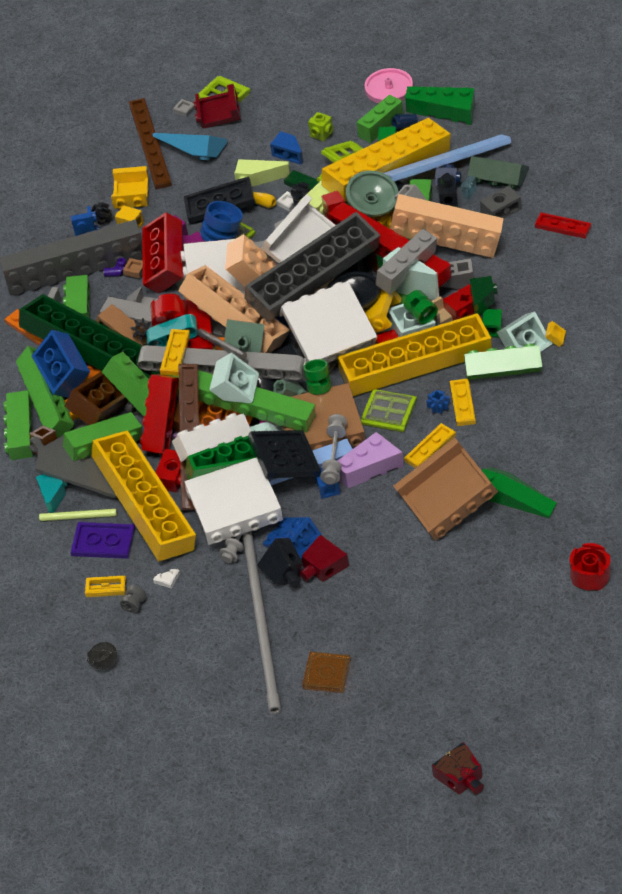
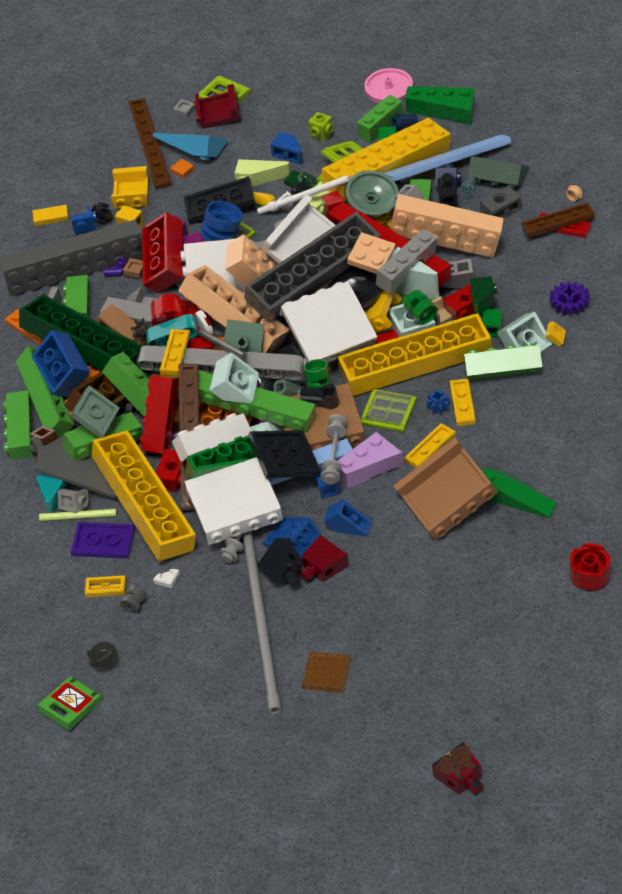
(50, 215): none -> yellow tile
(72, 500): none -> light grey bracket
(74, 699): none -> bright green container
(94, 411): none -> sand green tile
(182, 168): none -> orange tile
(200, 316): none -> white tile
(275, 205): none -> white bar
(304, 176): none -> clear green arm
(325, 396): none -> black piece
(347, 519): none -> blue slope
(370, 253): none -> light nougat plate
(558, 220): none -> reddish brown tile
(574, 193): none -> light nougat plate
(578, 298): none -> dark purple gear

